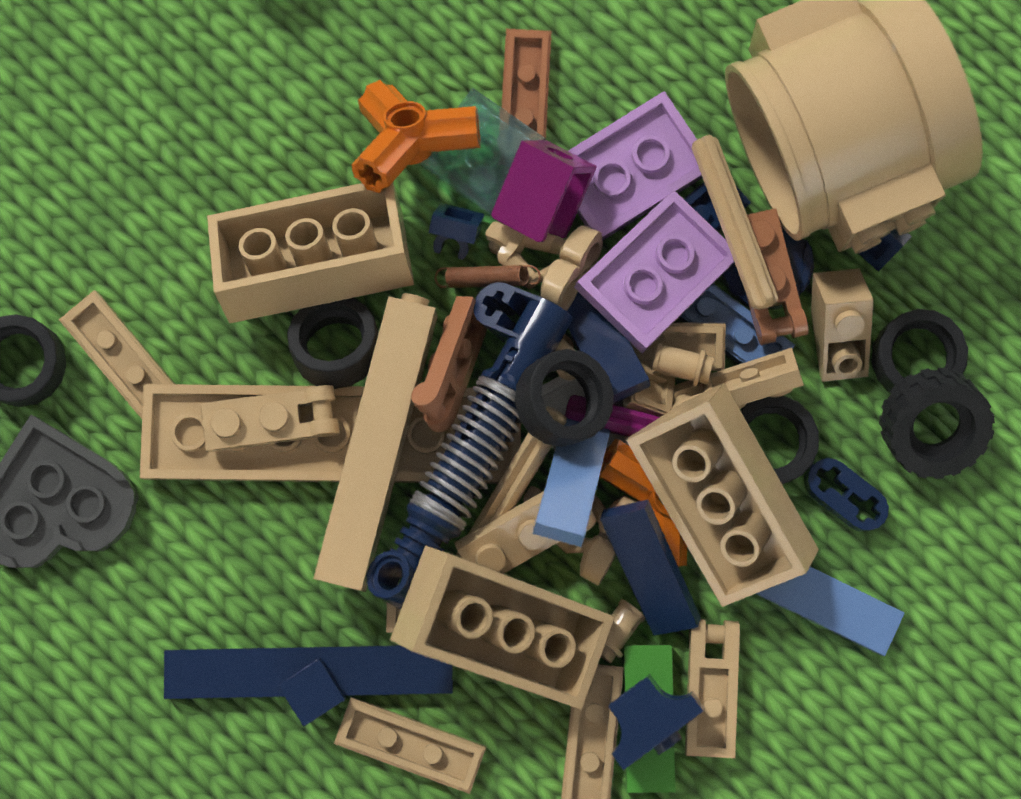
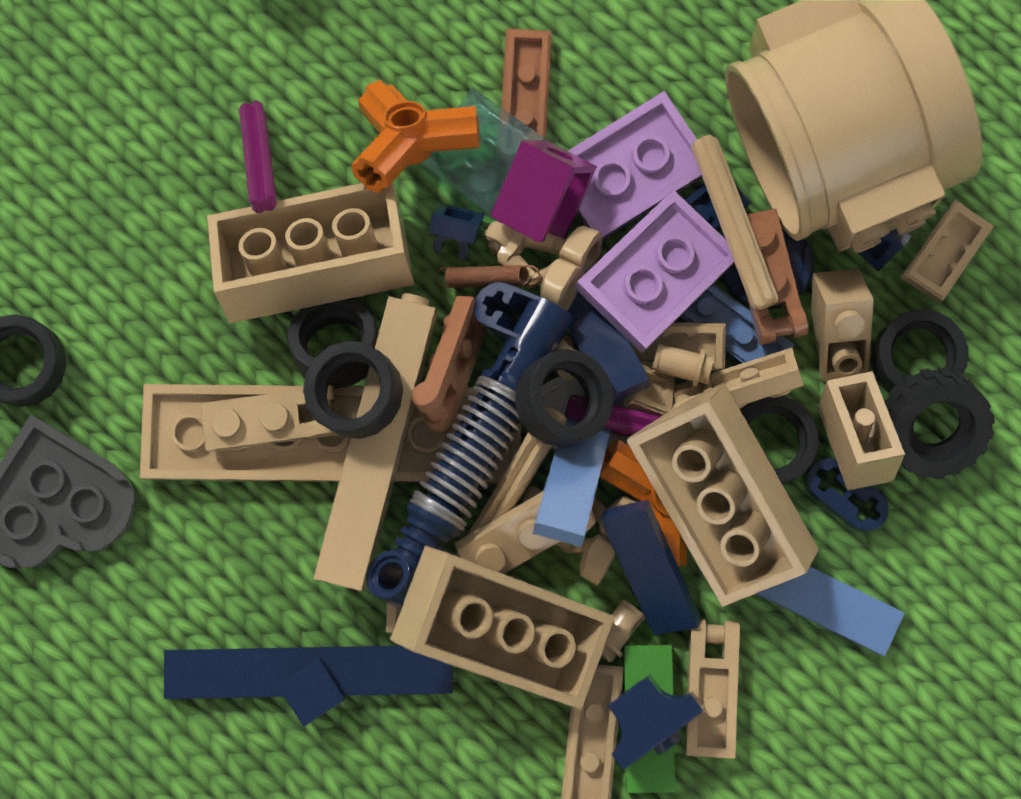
(114, 348): tan tile -> none
(257, 157): none -> magenta axle
(321, 373): none -> black tyre
(410, 745): tan tile -> none
(860, 431): none -> tan brick
(946, 251): none -> tan plate

